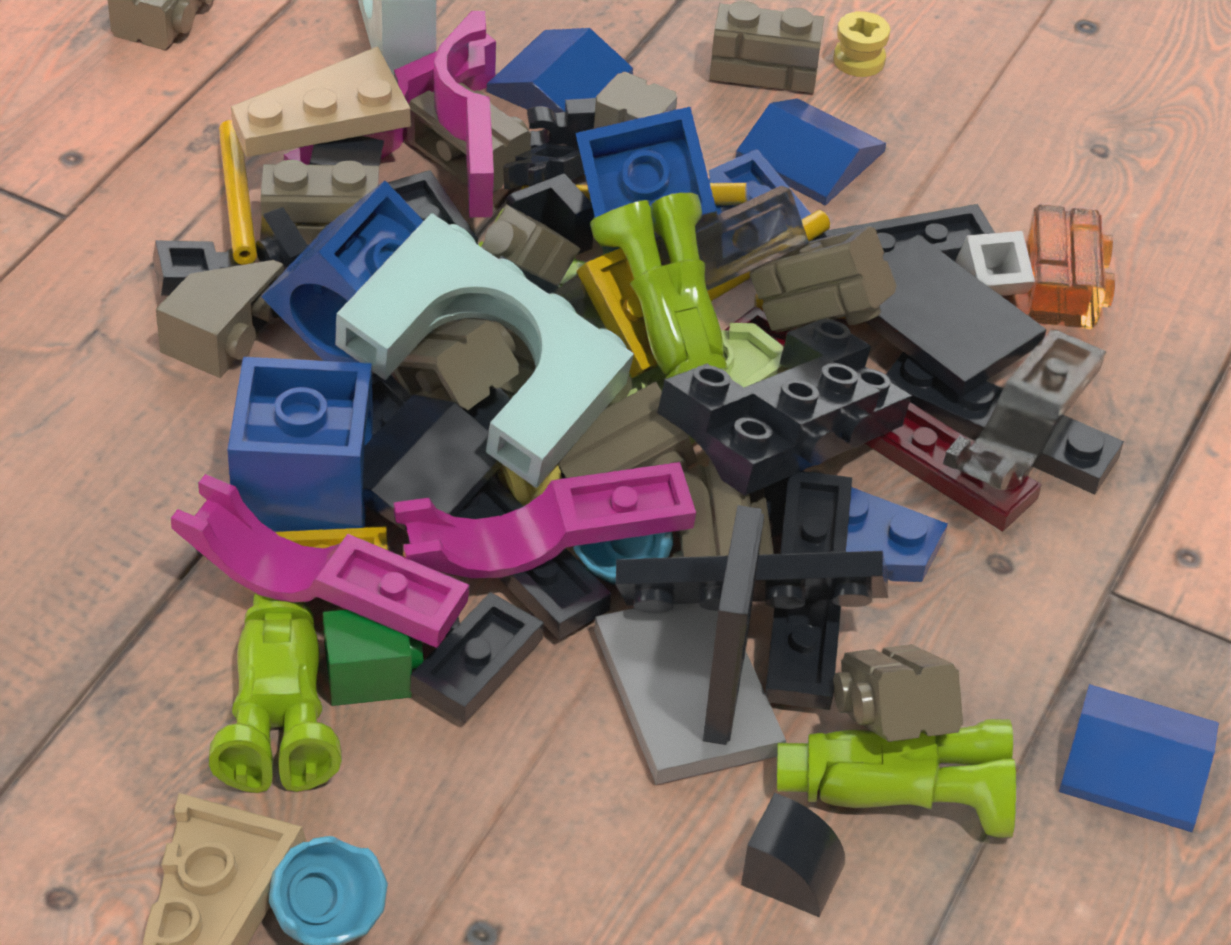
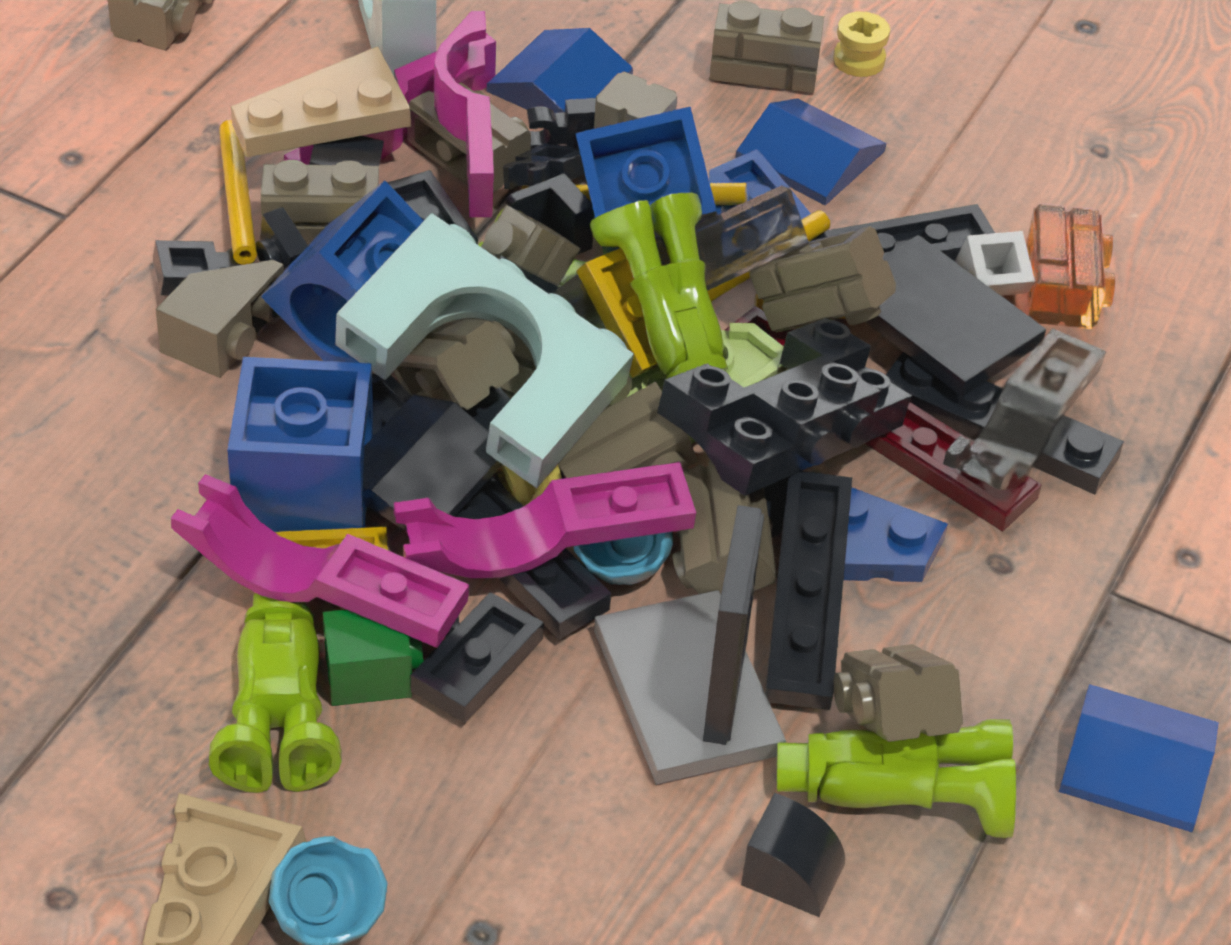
(780, 581): black plate -> none

